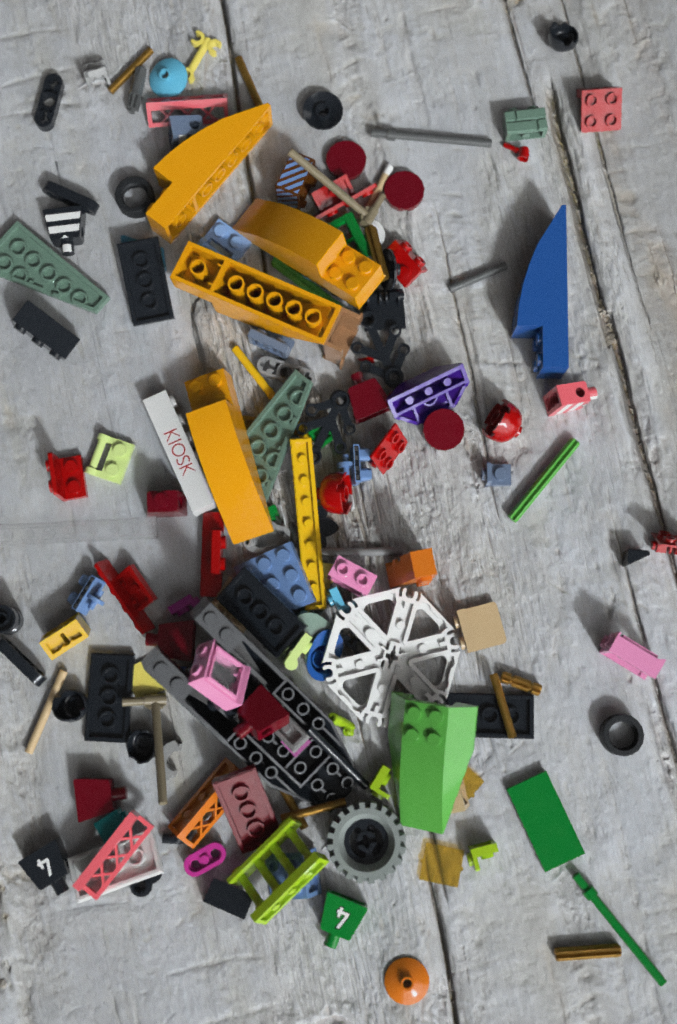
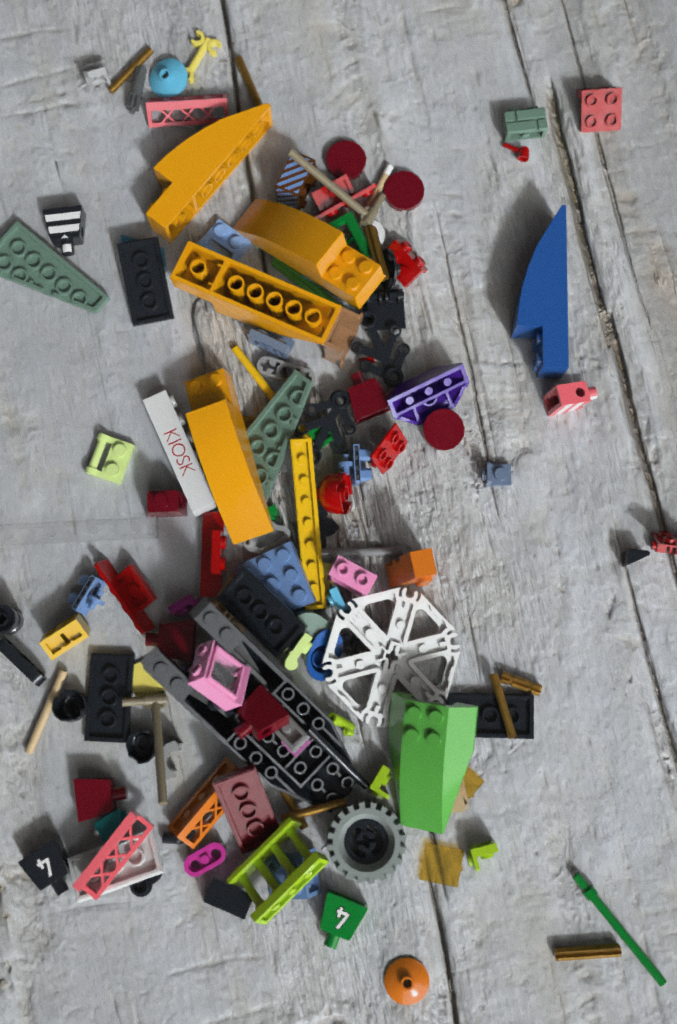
(45, 331): black wedge -> none
(51, 111): black beam -> none
(67, 477): red bracket -> none
(70, 197): black beam -> none
(127, 184): black tyre -> none
(183, 127): sand blue torso -> none
(319, 103): black dish -> none
(391, 134): dark grey bar -> none
(477, 277): dark grey bar -> none
(479, 627): tan bracket -> none
(503, 422): red cylinder -> none
(542, 481): bright green axle -> none
(545, 821): green tile -> none
(562, 37): black hair -> none
(631, 655): bright pink window -> none
(638, 734): black tyre -> none

